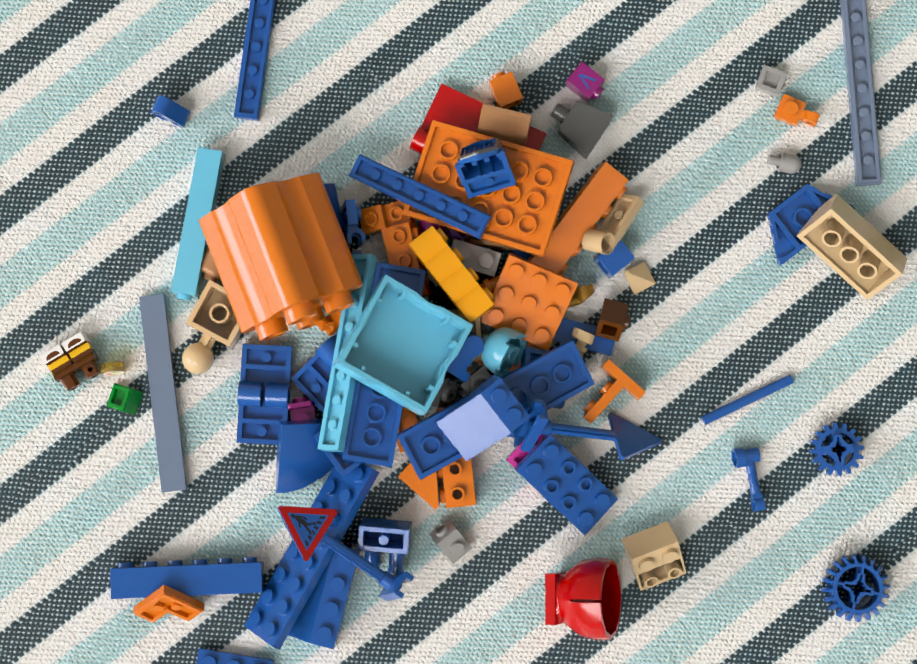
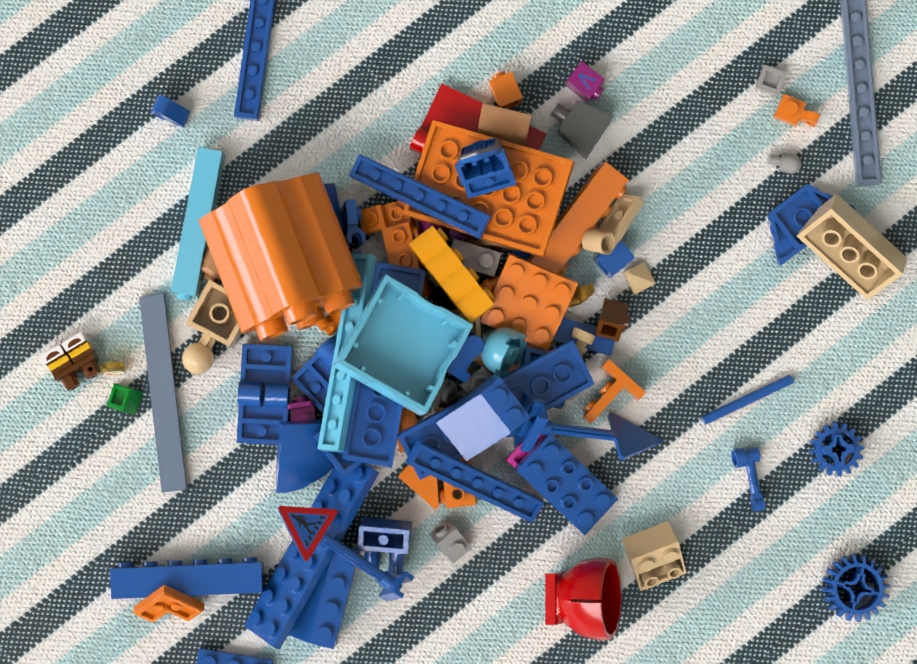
(474, 481): none -> blue tile

